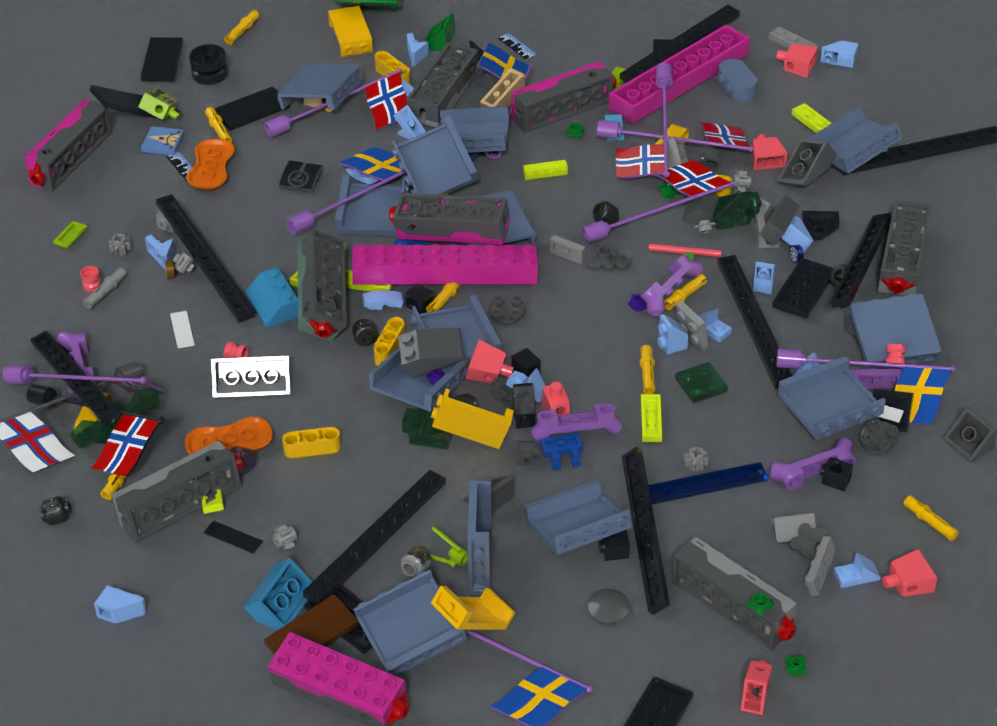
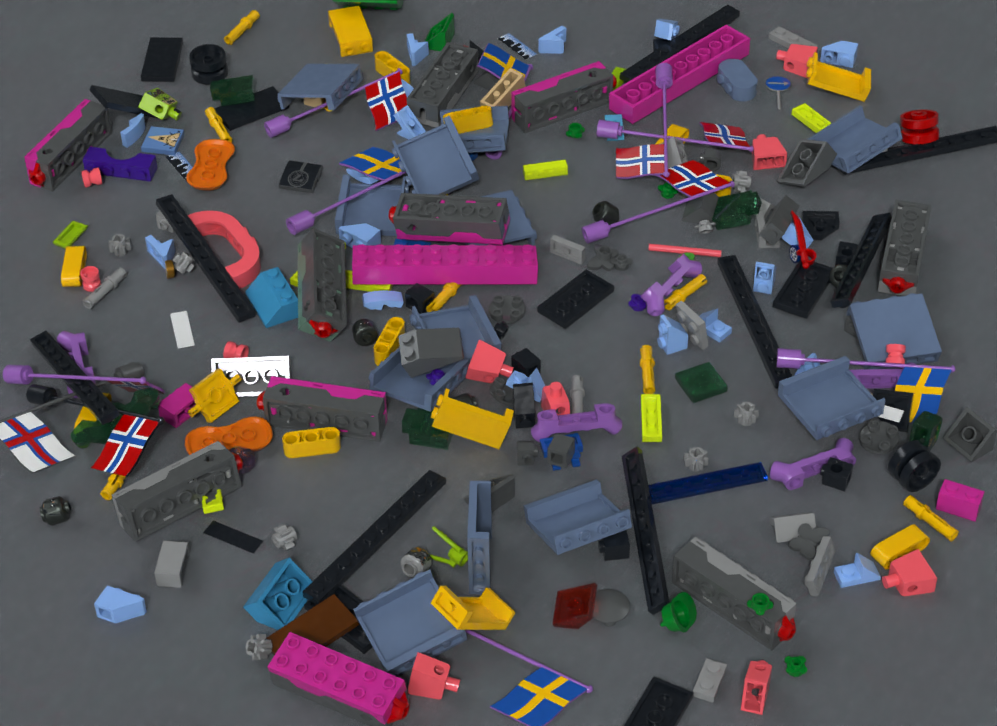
(73, 263): none -> yellow beam
(91, 177): none -> coral wheel
(134, 131): none -> light blue slope
(138, 167): none -> dark purple arch
(170, 563): none -> light grey panel
(176, 406): none -> dark pink brick
(214, 395): none -> yellow plate
(225, 225): none -> coral arch
(233, 90): none -> clear green piece
(259, 647): none -> light grey gear
(319, 405): none -> dark grey piece
(360, 234): none -> light blue slope
(431, 678): none -> coral torso
(471, 119): none -> yellow beam
(501, 329): none -> black plate
(553, 41): none -> light blue slope
(561, 450): none -> dark grey brick
(575, 299): none -> black plate
(575, 606): none -> clear red slope
(577, 394): none -> light grey pin
(666, 29): none -> light blue slope
(679, 613): none -> green piece
(709, 680): none -> light grey plate
(746, 413): none -> light grey gear
(778, 84): none -> blue piece
(803, 251): none -> red sword
(838, 80): none -> yellow panel
(845, 253): none -> black brick
(899, 545): none -> yellow beam
(914, 466): none -> black wheel
(919, 126): none -> red wheel
(926, 427): none -> clear green torso
(960, 500): none -> dark pink brick

